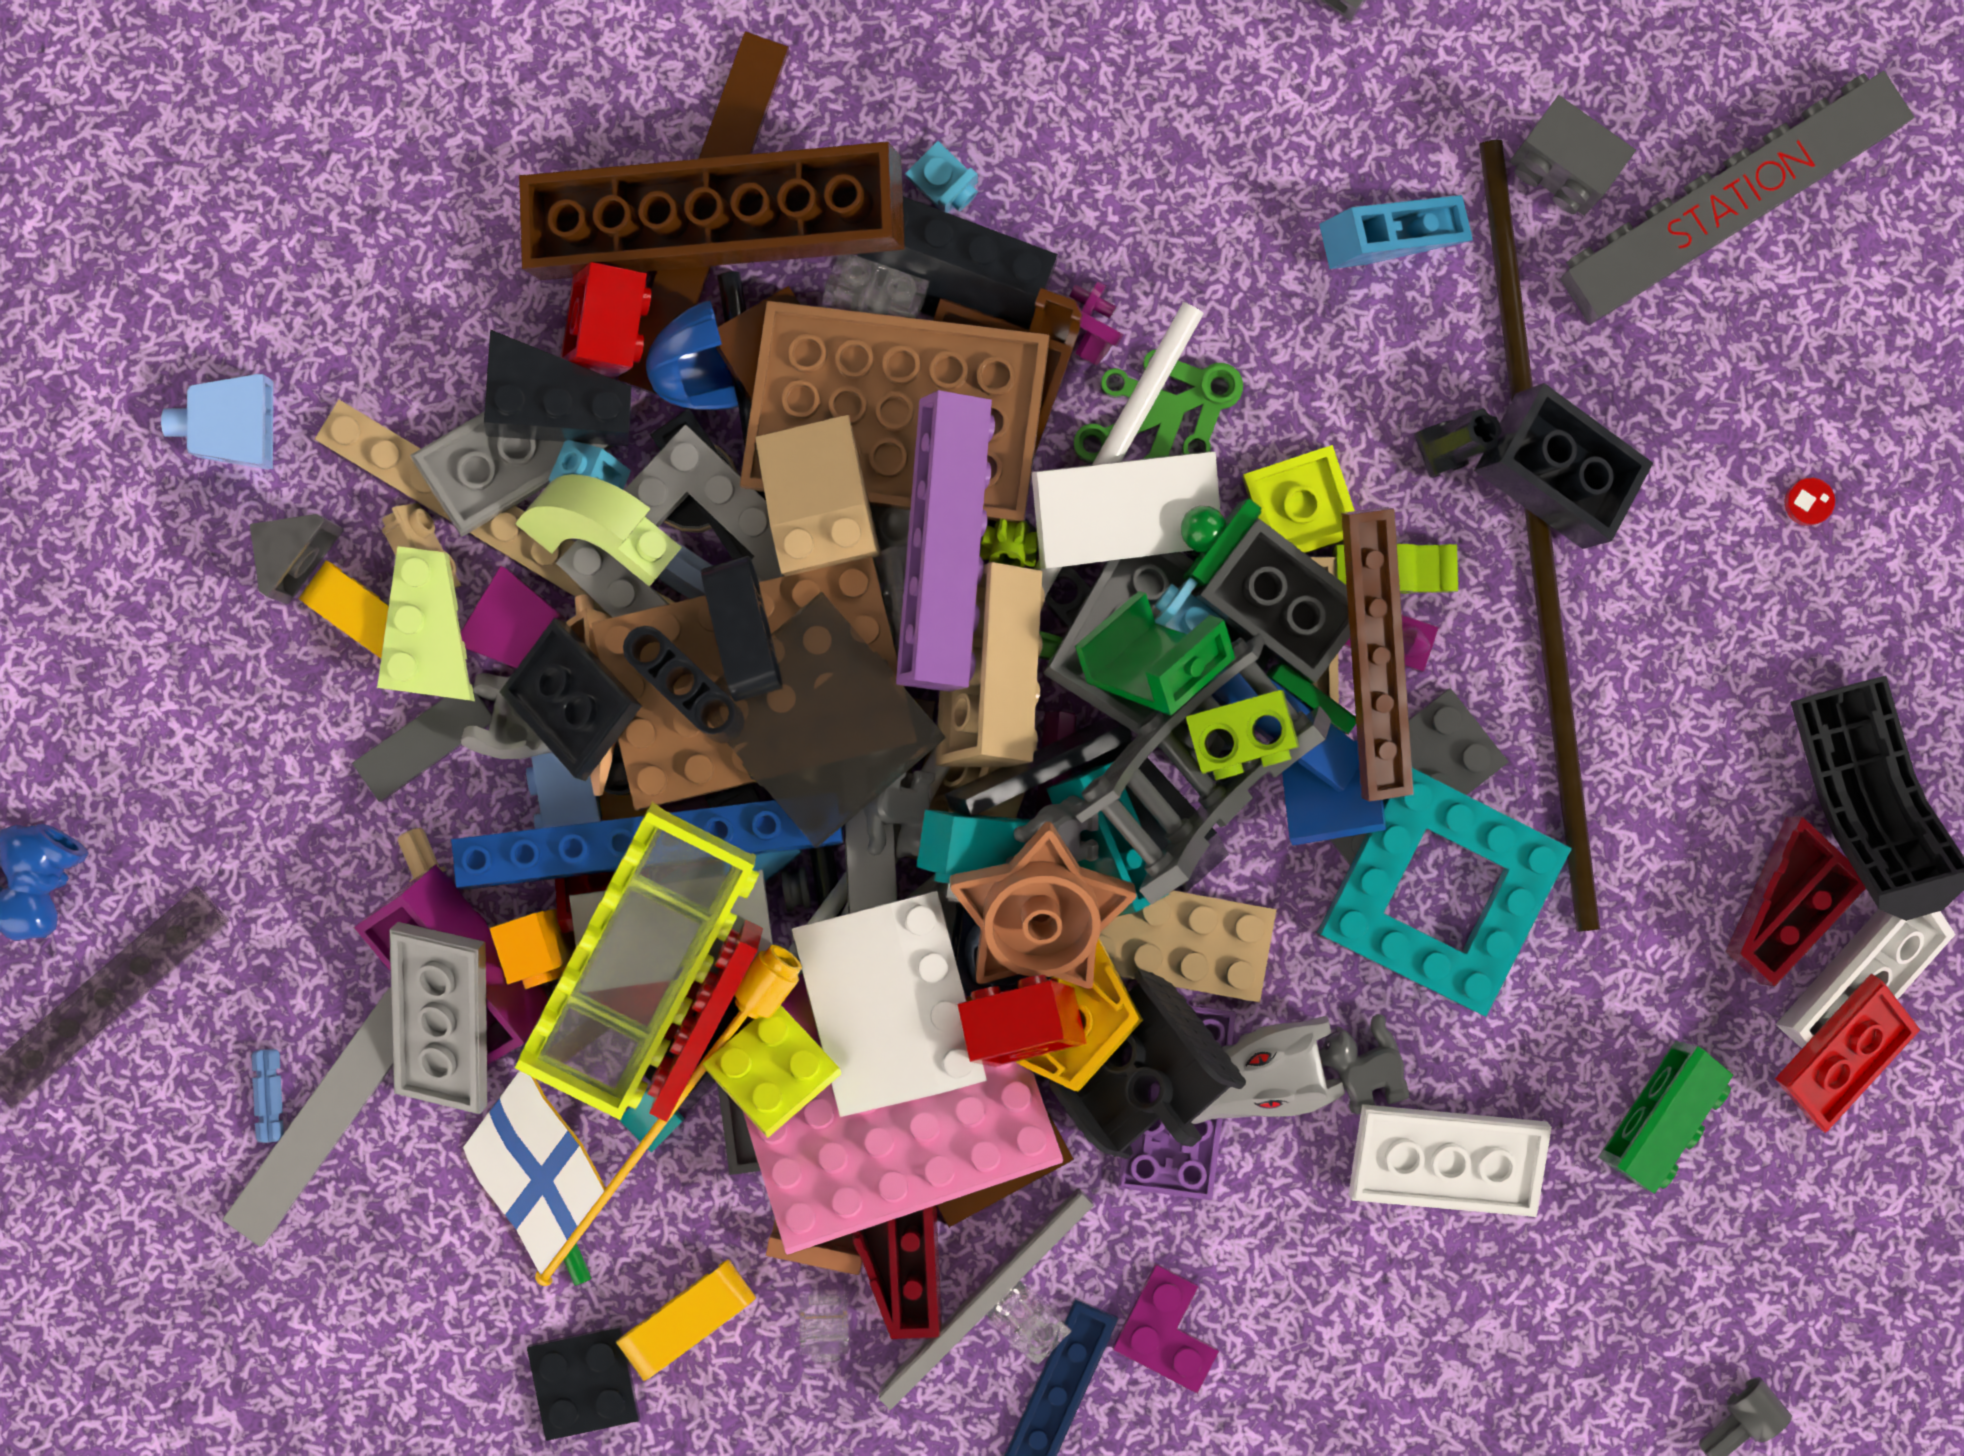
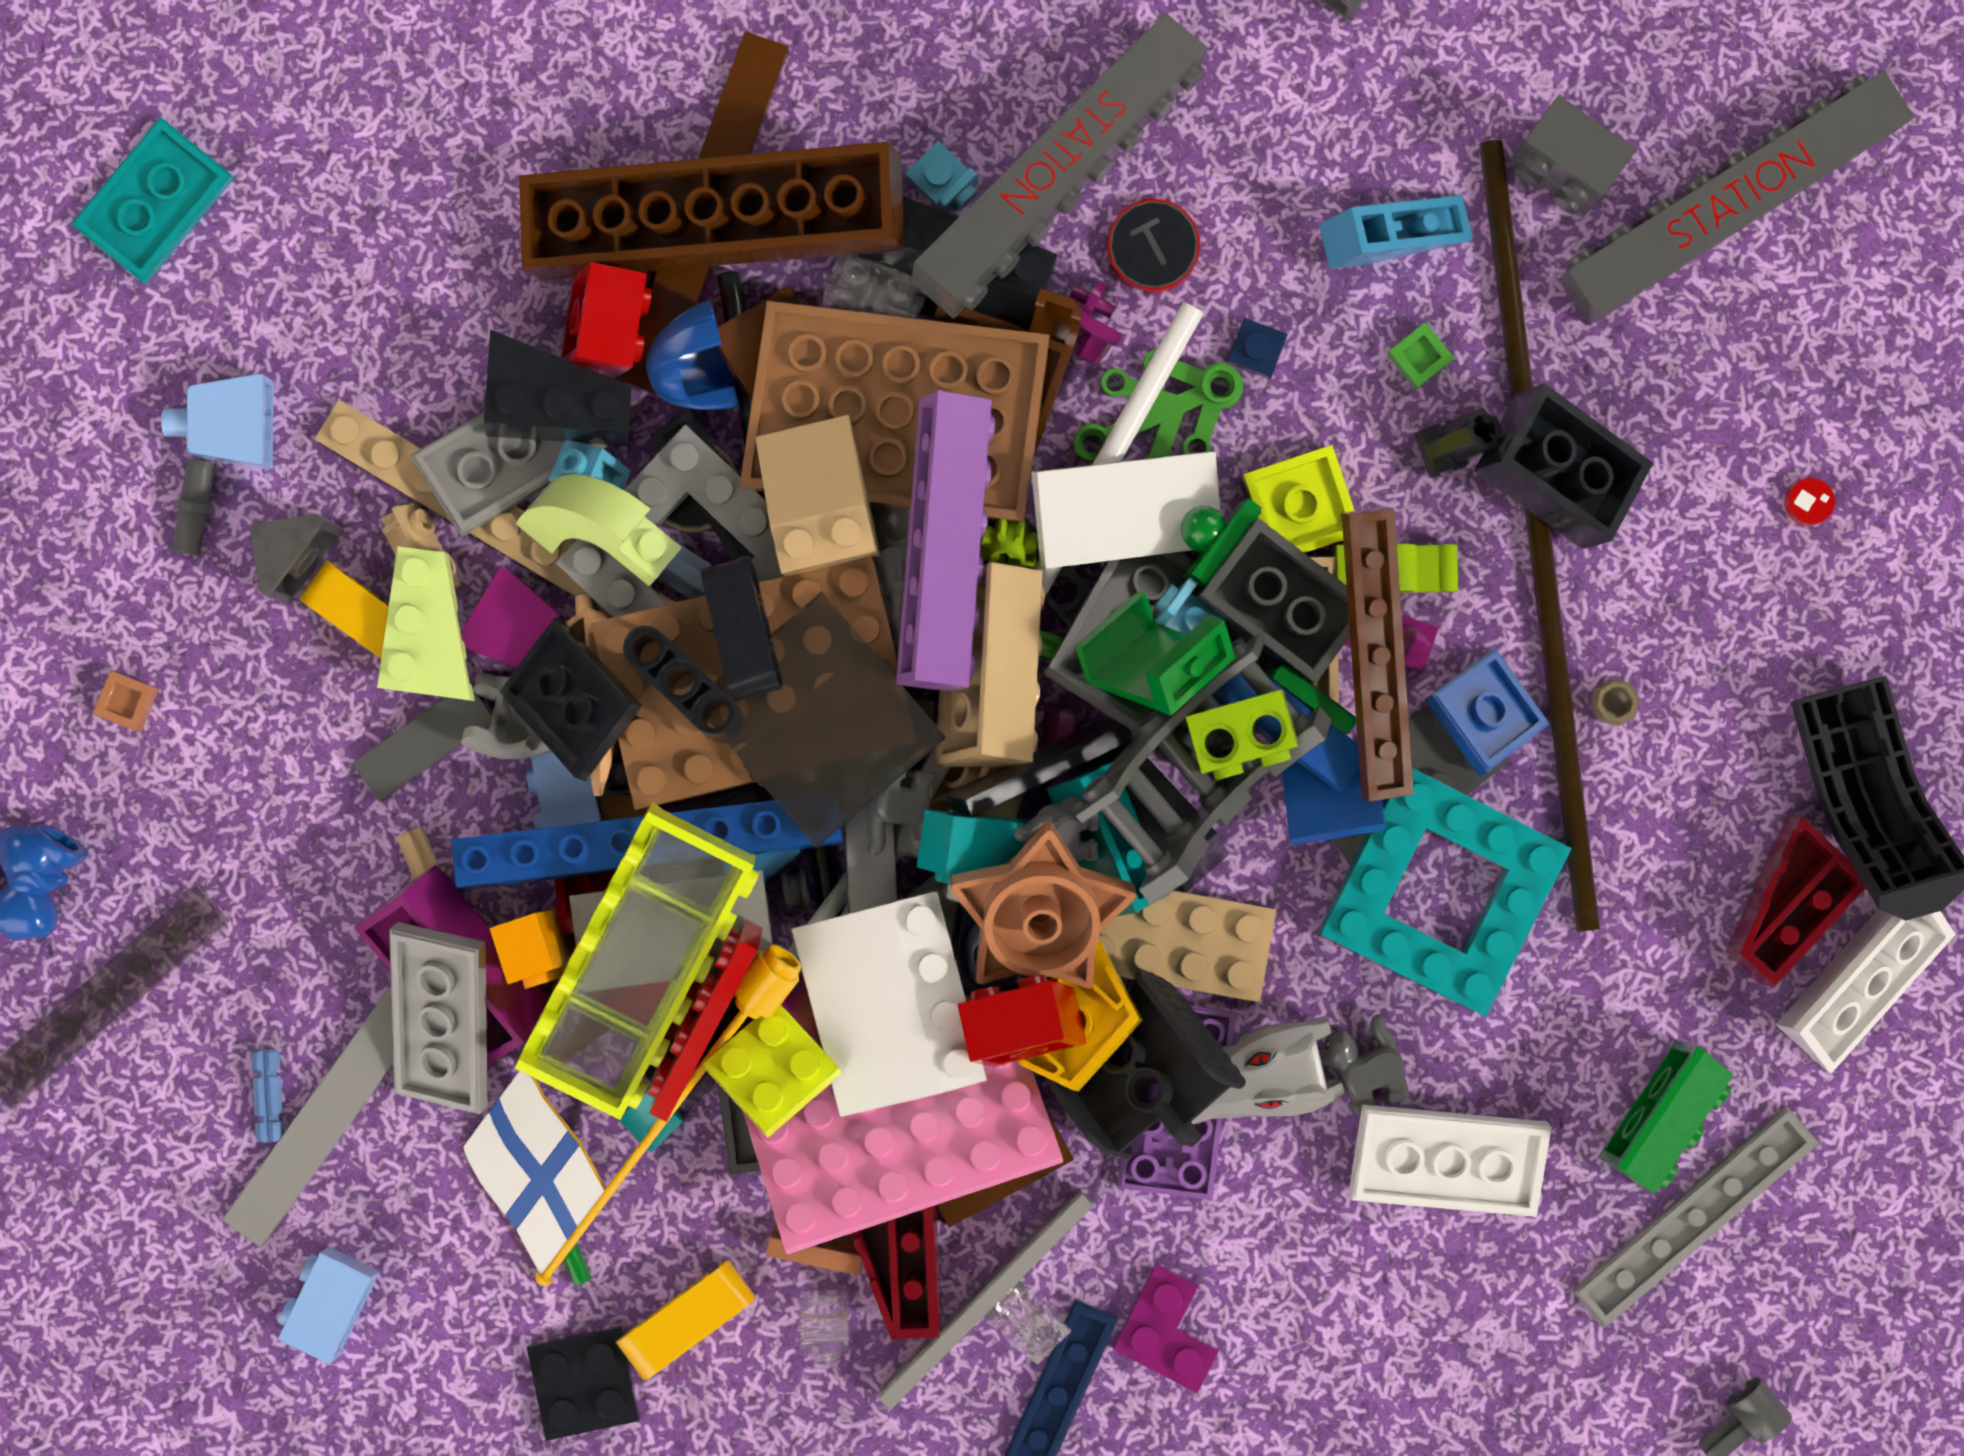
(125, 701): none -> nougat plate
(152, 200): none -> teal tile
(193, 507): none -> dark grey pin
(327, 1304): none -> light blue brick
(1059, 166): none -> dark grey brick
(1153, 245): none -> black tile
(1257, 348): none -> dark blue plate
(1420, 356): none -> bright green plate
(1487, 712): none -> tile
(1614, 702): none -> dark tan tile
(1695, 1216): none -> light grey tile
(1848, 1053): red tile -> none

